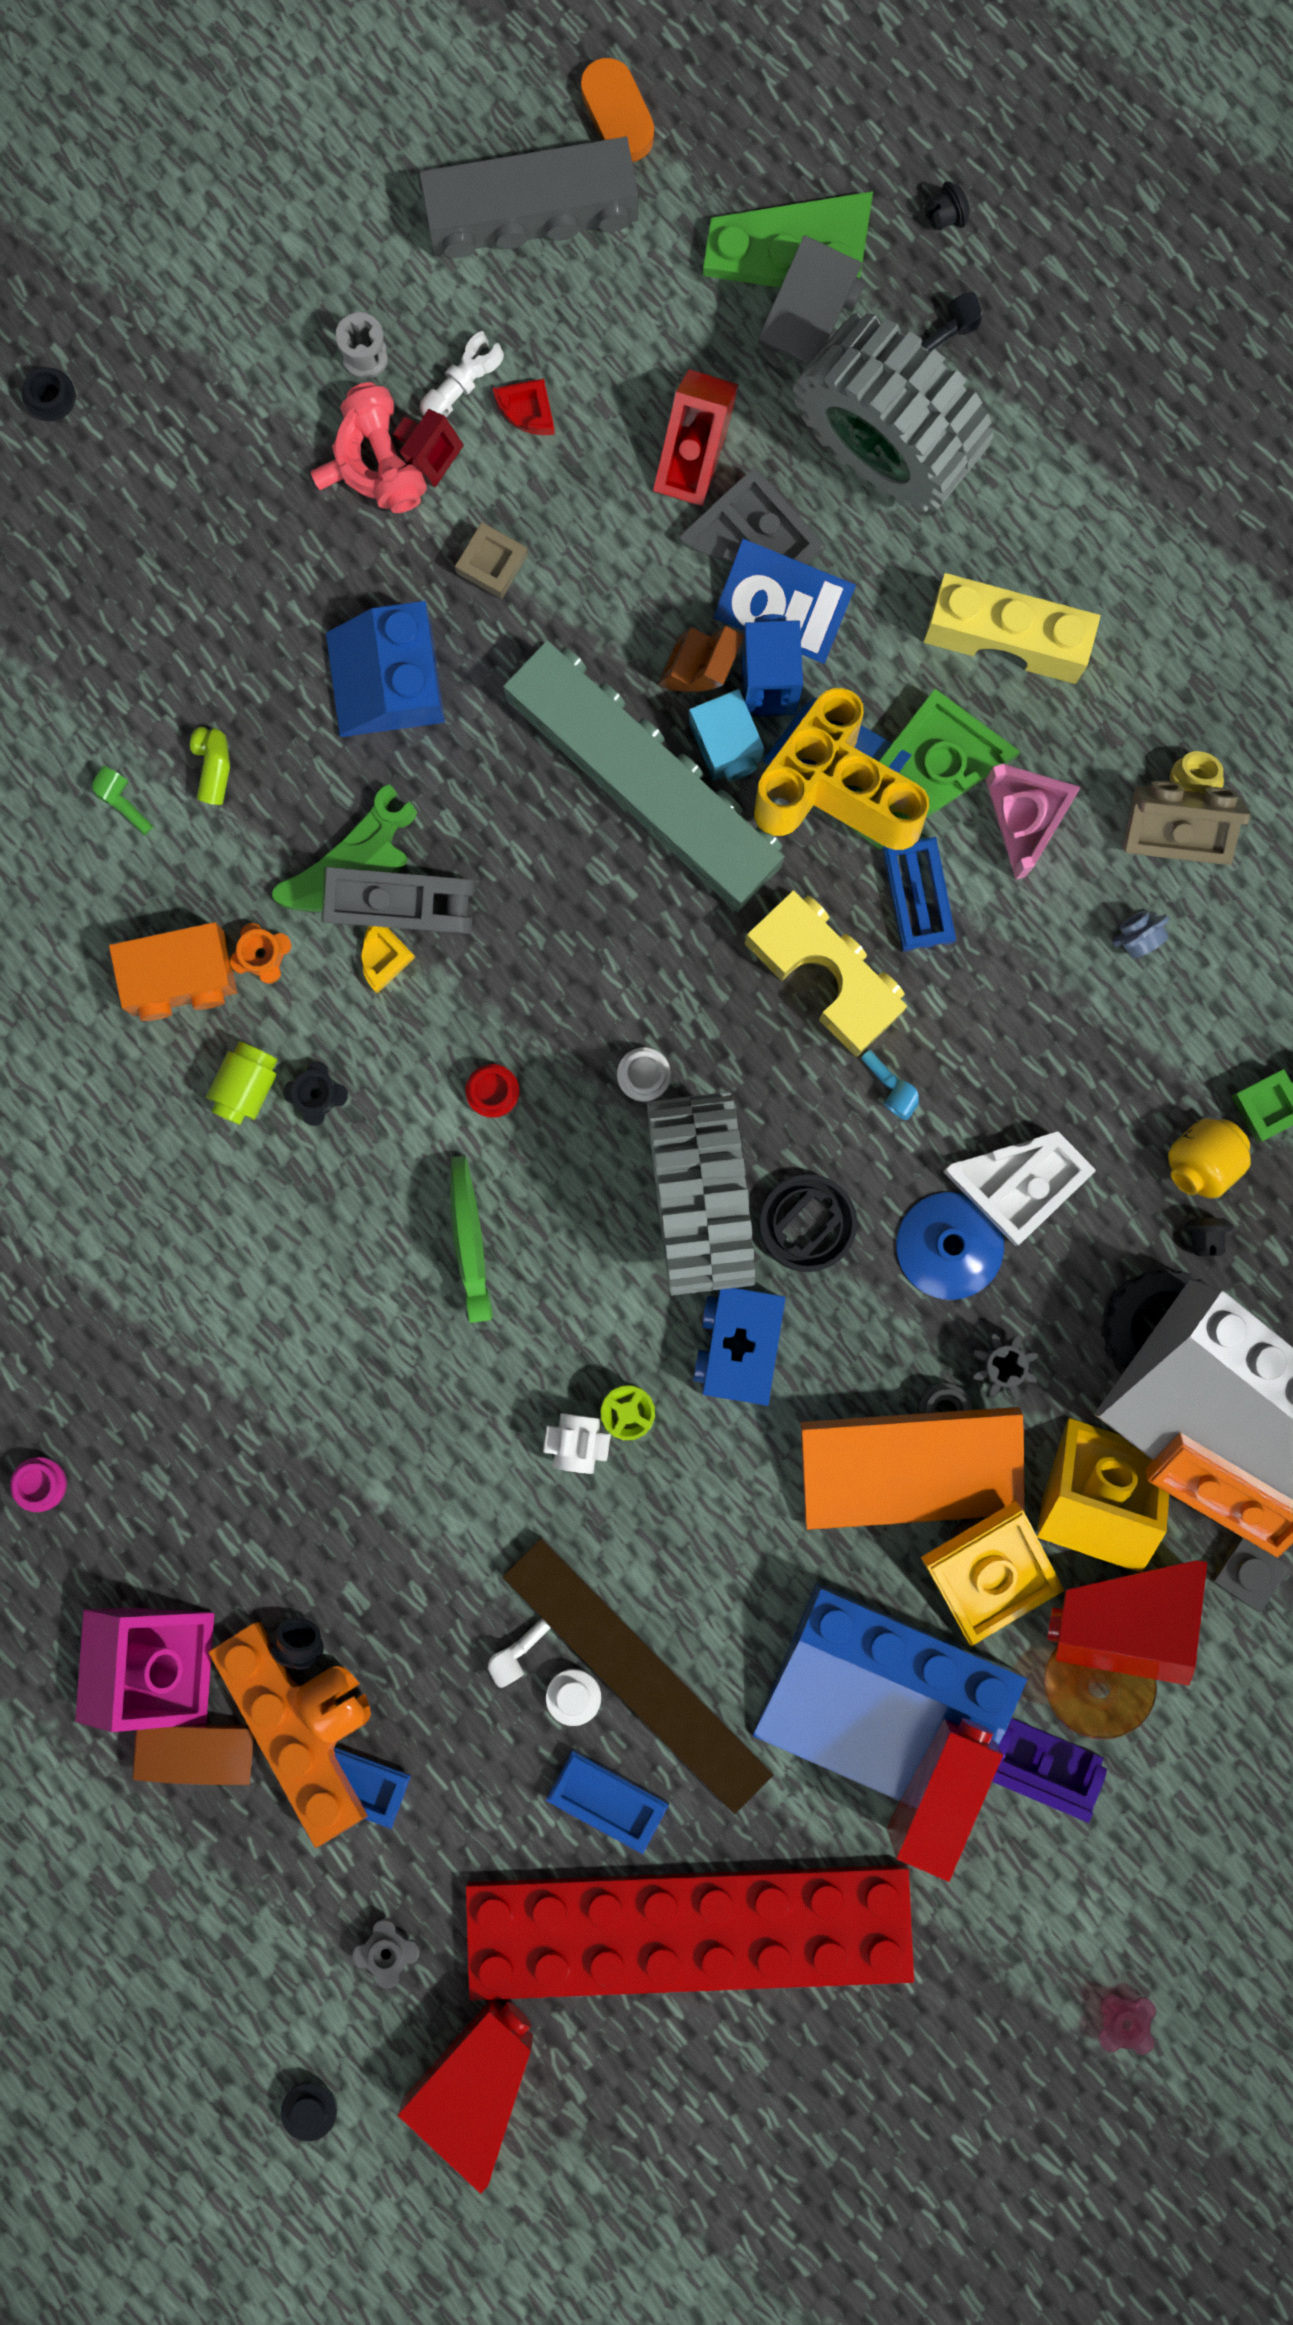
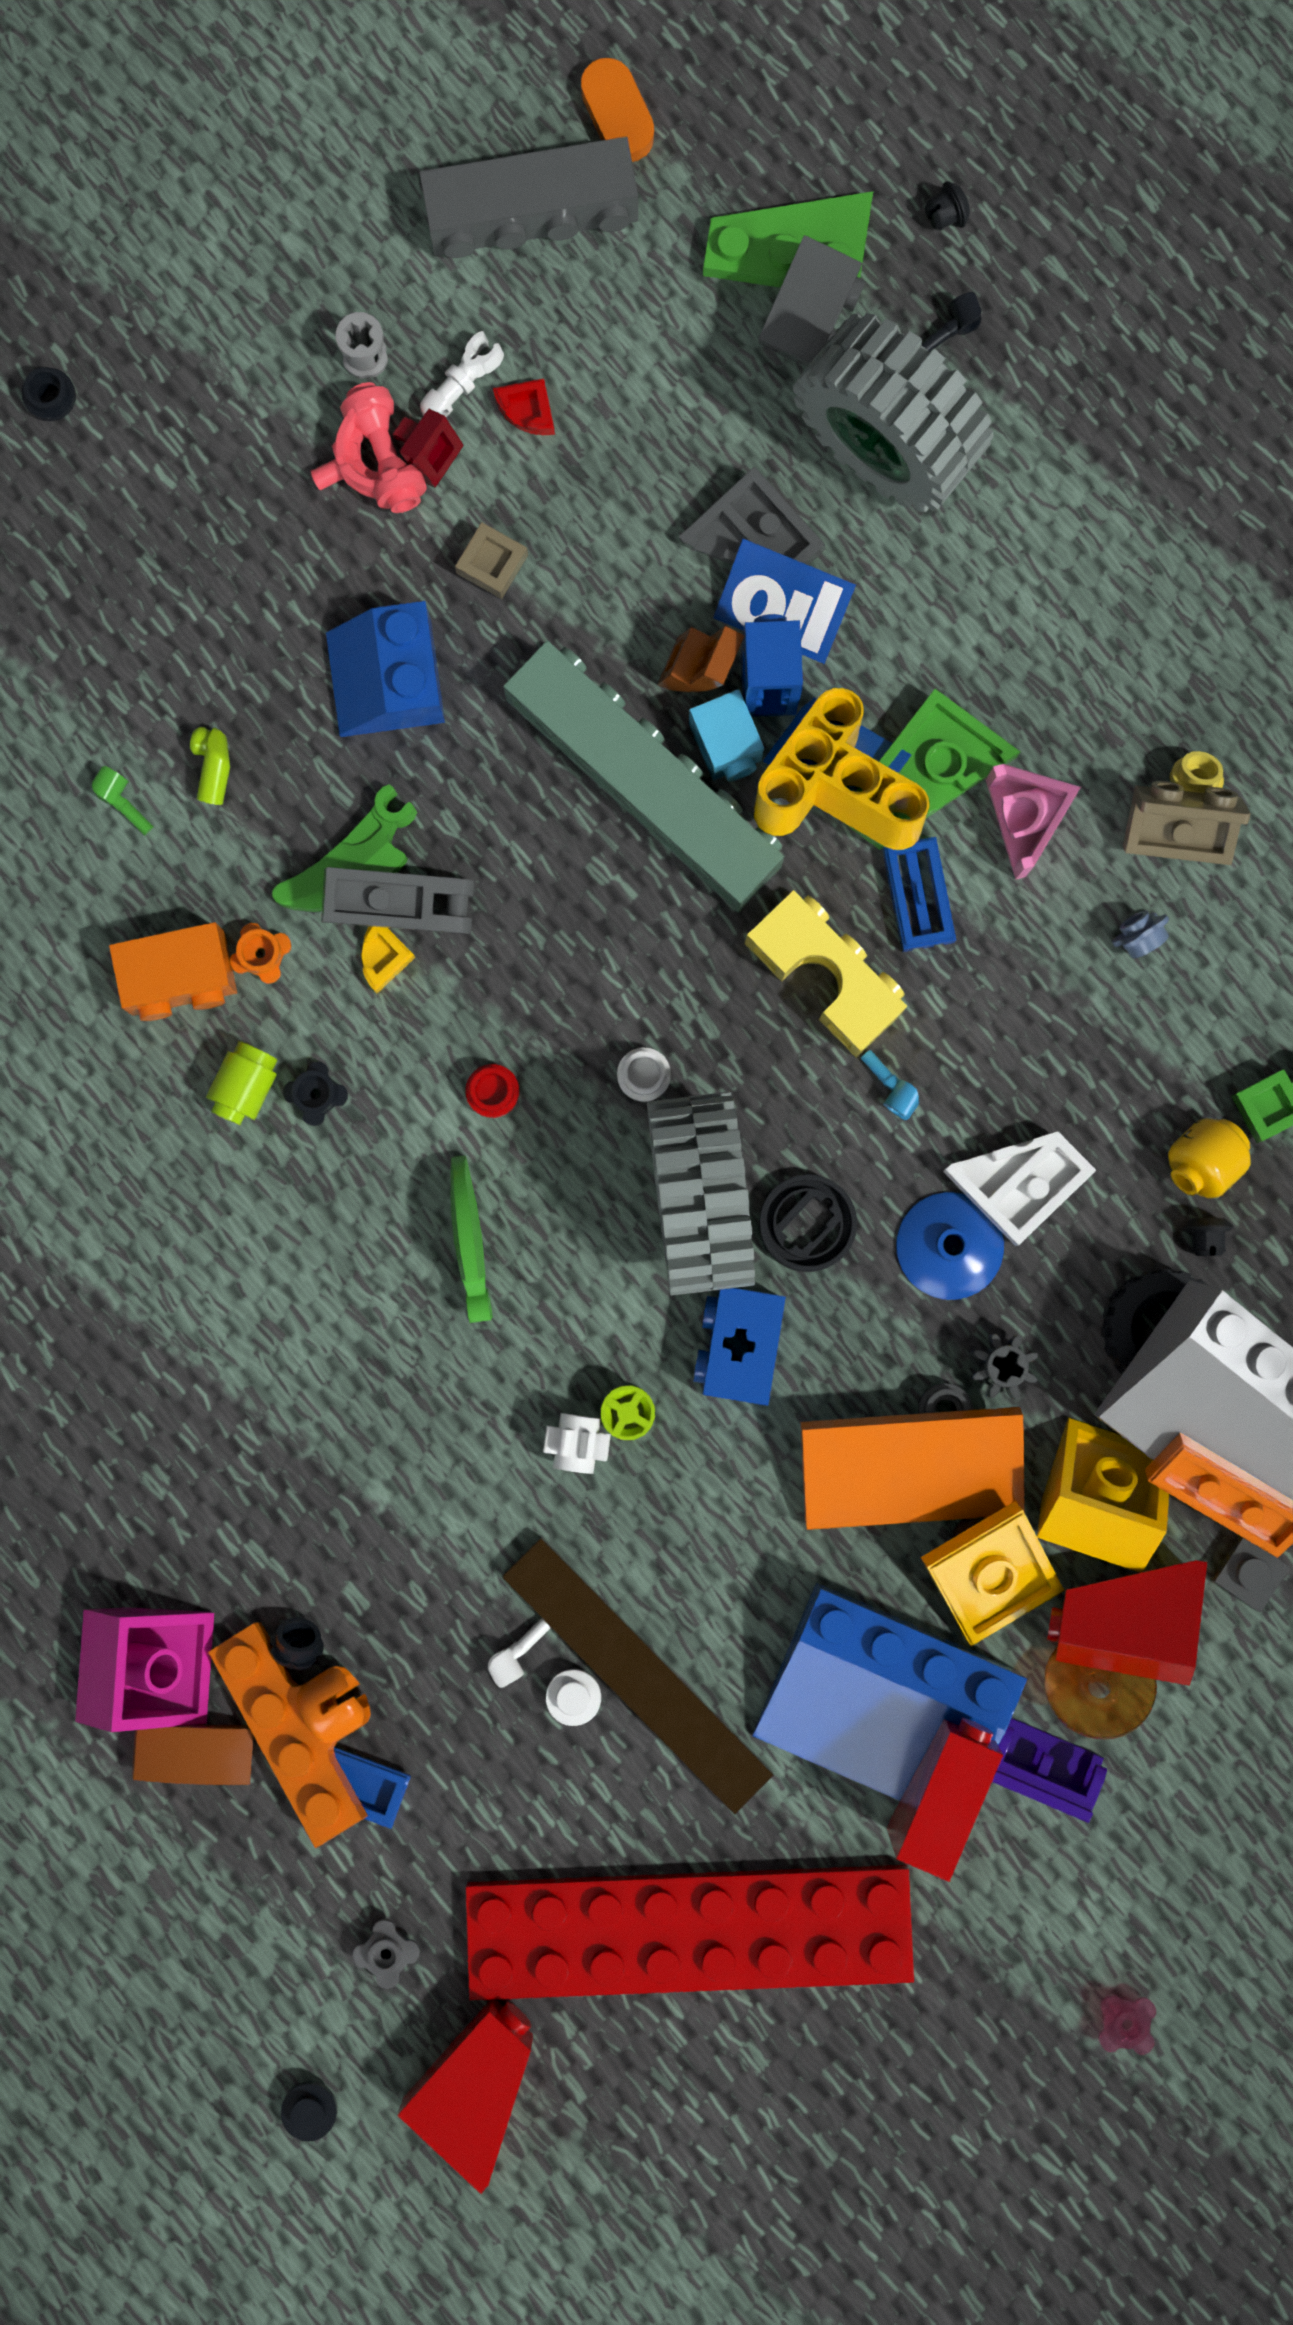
(38, 1484): dark pink plate -> none
(607, 1801): blue tile -> none
(695, 436): red slope -> none
(1045, 634): light yellow arch -> none

